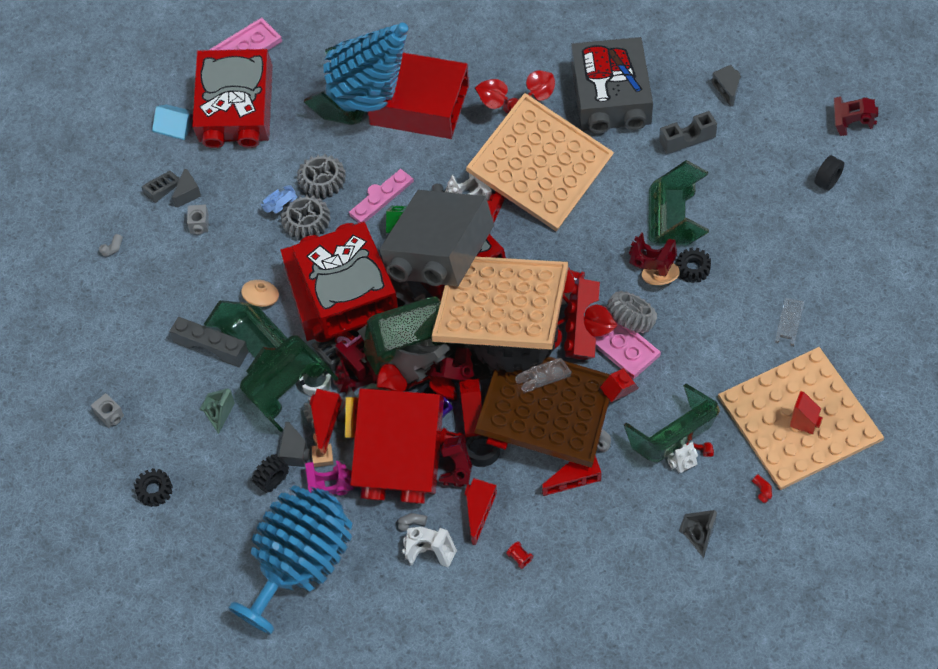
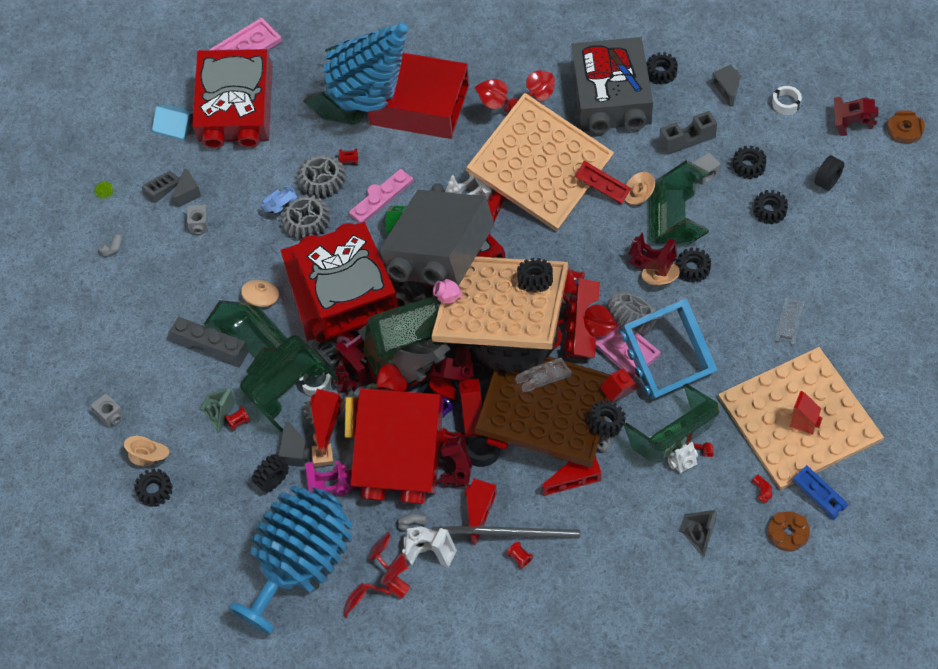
(104, 190): none -> clear neon green tile
(144, 451): none -> light nougat piece
(237, 418): none -> red bush
(348, 156): none -> red bush
(390, 579): none -> red plant
(447, 291): none -> bright pink rock
(512, 531): none -> dark grey piece
(543, 275): none -> black tyre
(601, 426): none -> black tyre
(602, 182): none -> red plate
(641, 186): none -> light nougat dish
(662, 60): none -> black tyre
(695, 336): none -> dark azure window
(709, 164): none -> light grey brick
(749, 153): none -> black tyre
(770, 198): none -> black tyre
(786, 109): none -> white piece
(797, 523): none -> dark orange plate
(819, 492): none -> blue plate
(904, 135): none -> dark orange plate

